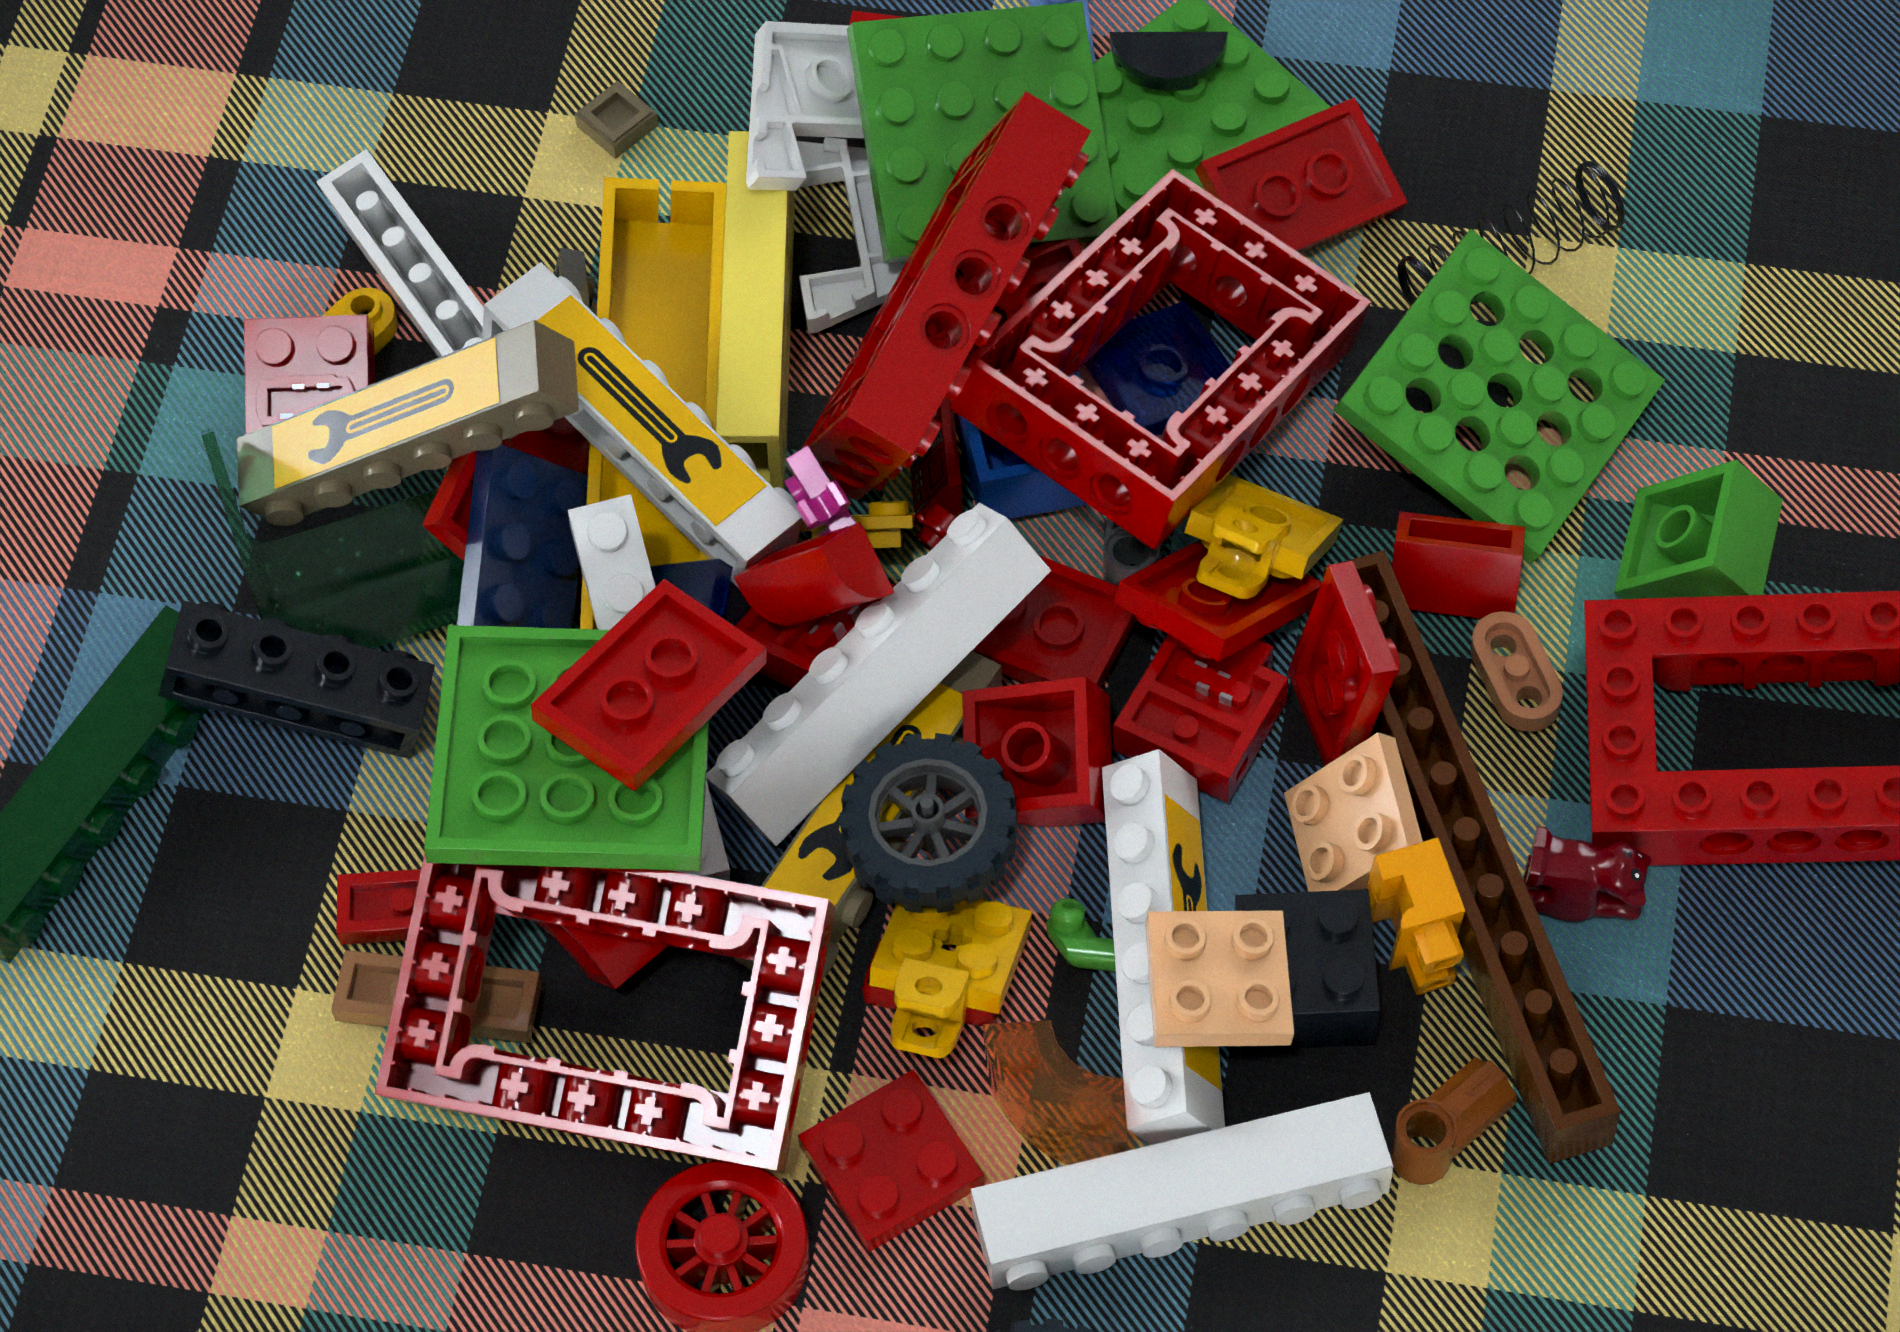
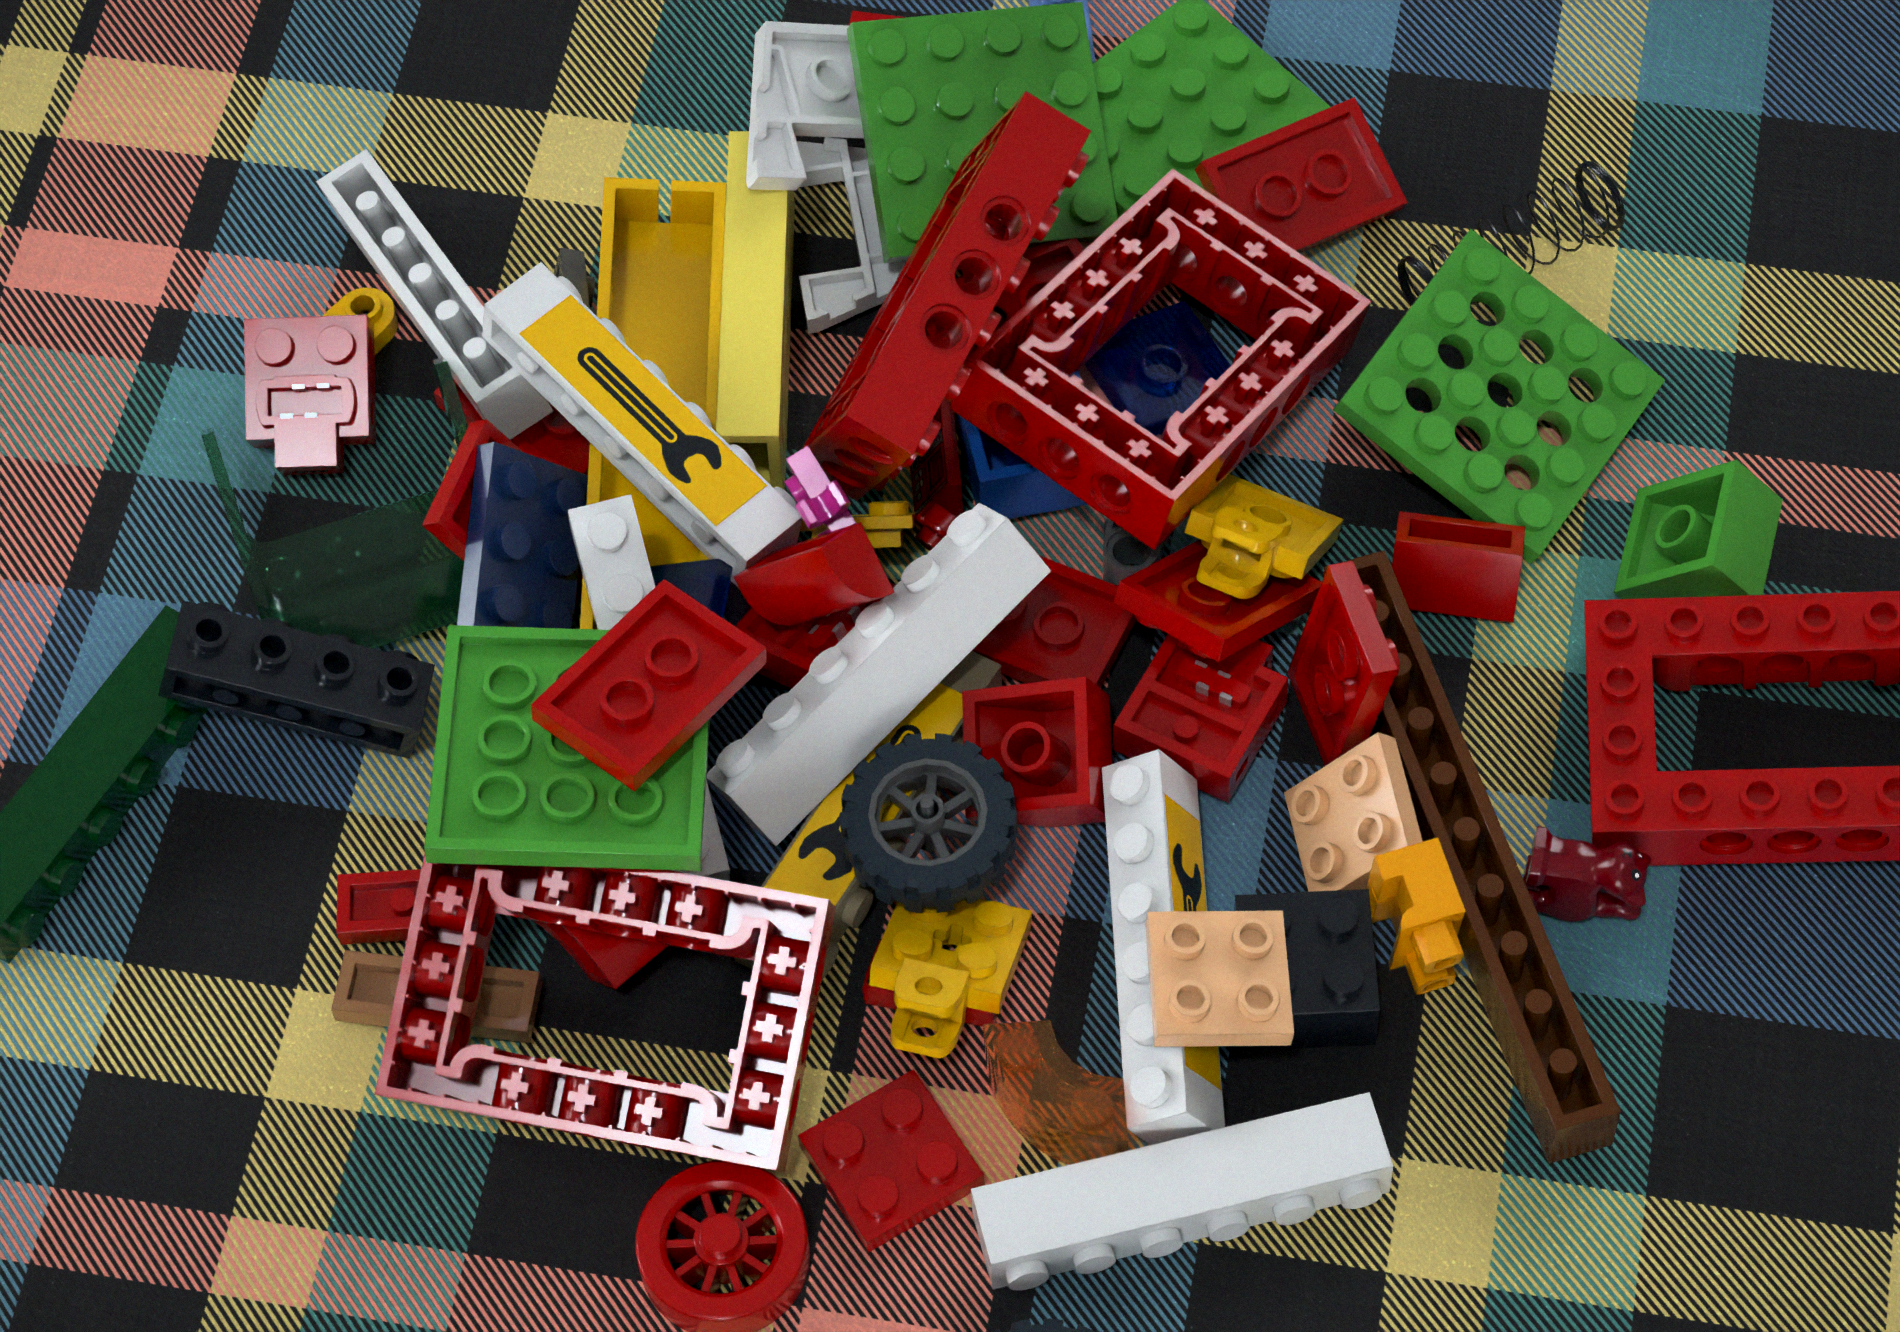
(408, 424): brick -> none
(616, 119): dark tan tile -> none
(1076, 938): bright green arm -> none
(1168, 58): black tile -> none
(1451, 1118): dark orange piece -> none
(1519, 675): nougat plate -> none

